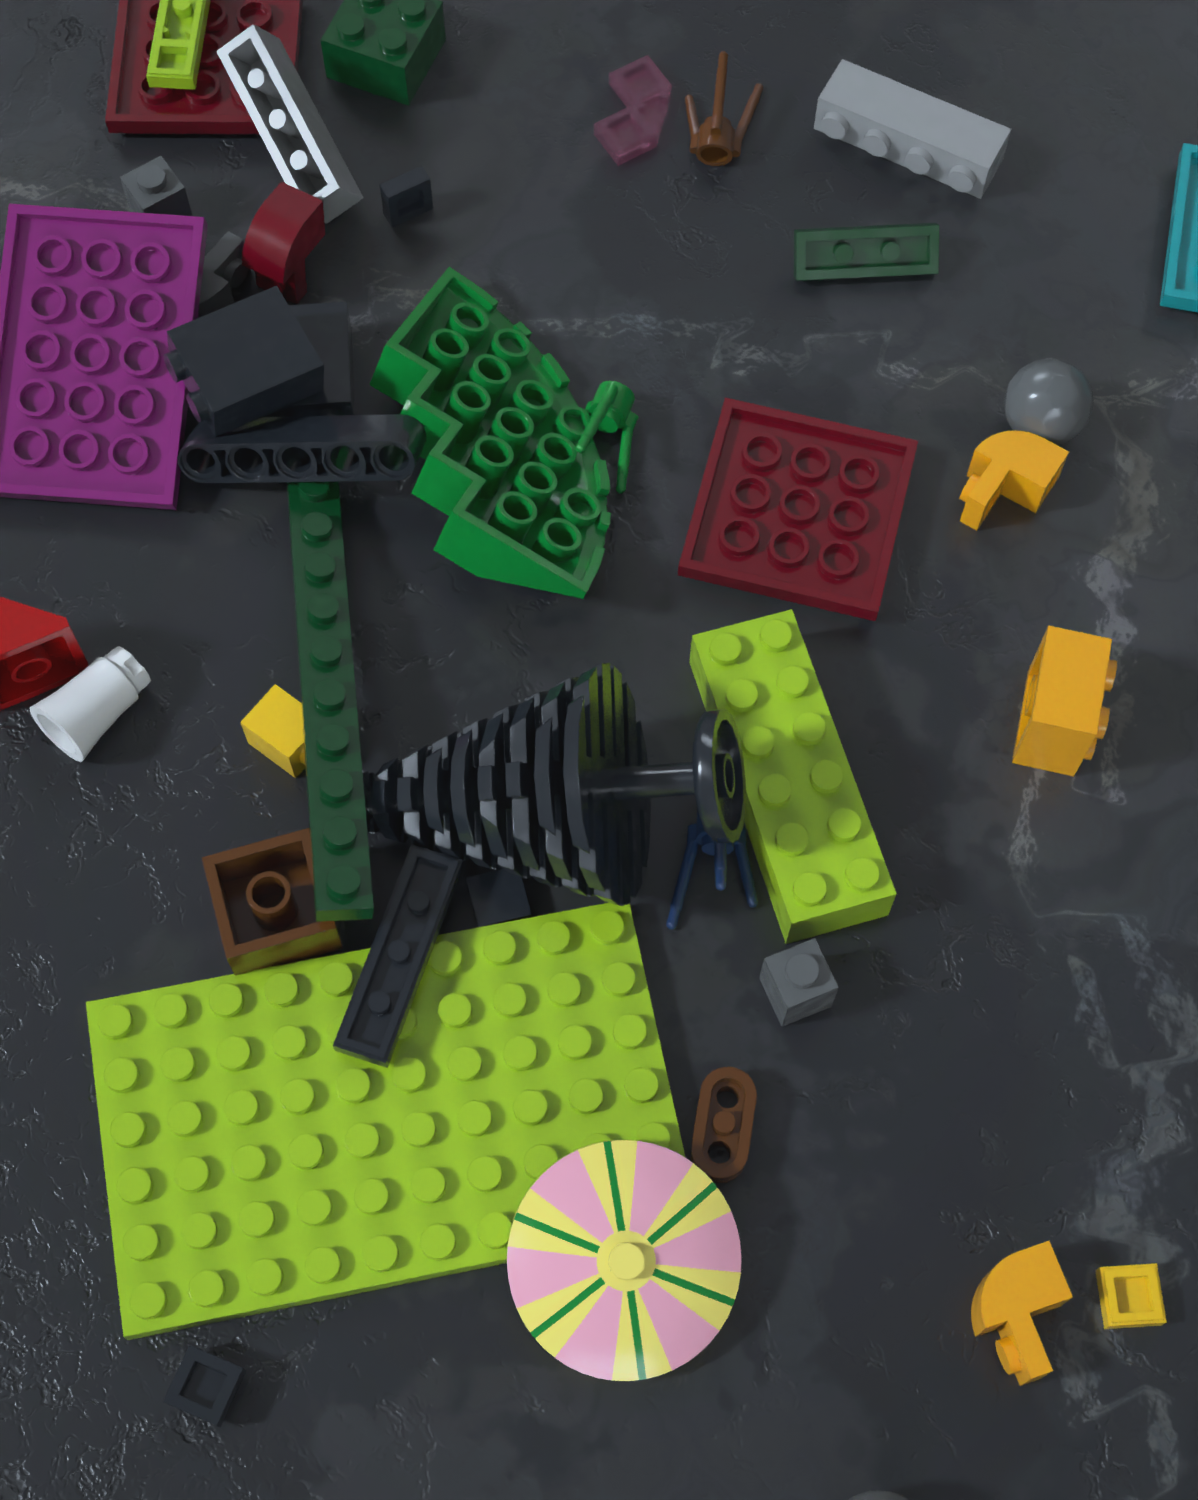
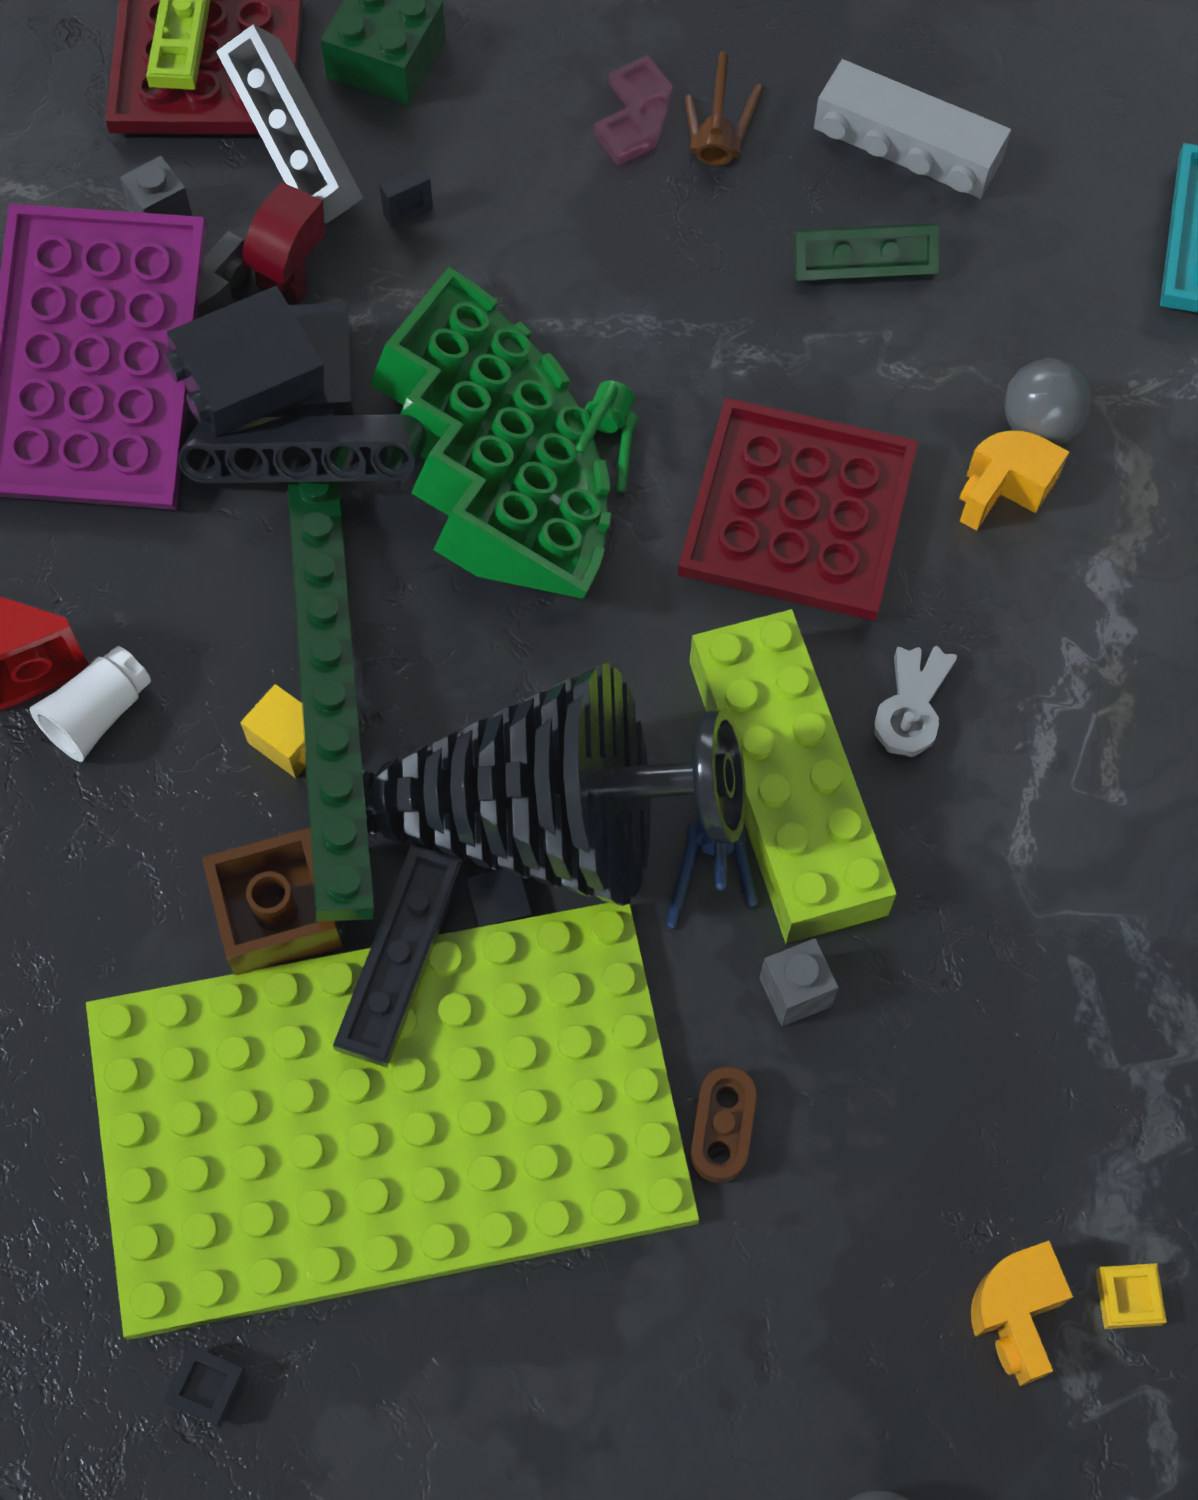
(624, 1260): dish -> none
(907, 720): none -> light grey piece
(1064, 701): light orange brick -> none

